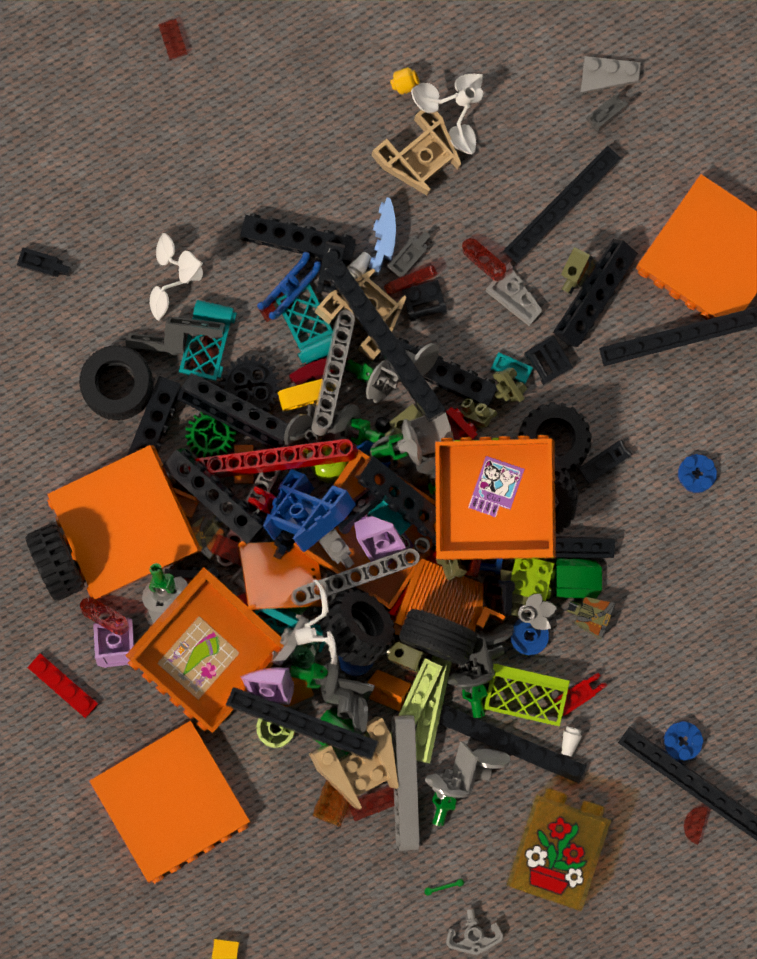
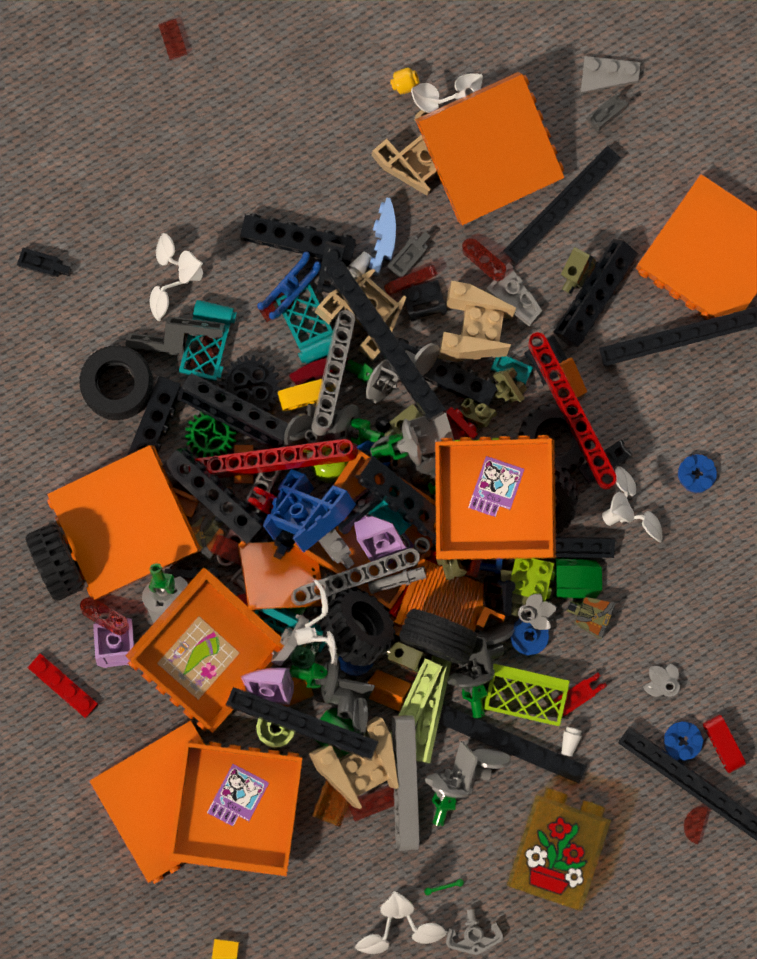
(236, 808): none -> orange panel
(397, 580): none -> light grey pin
(398, 907): none -> white plant
(480, 324): none -> tan wedge
(490, 148): none -> orange panel
(572, 420): none -> red beam
(573, 377): none -> orange panel
(621, 509): none -> white plant
(661, 679): none -> light grey plate
(724, 742): none -> red beam

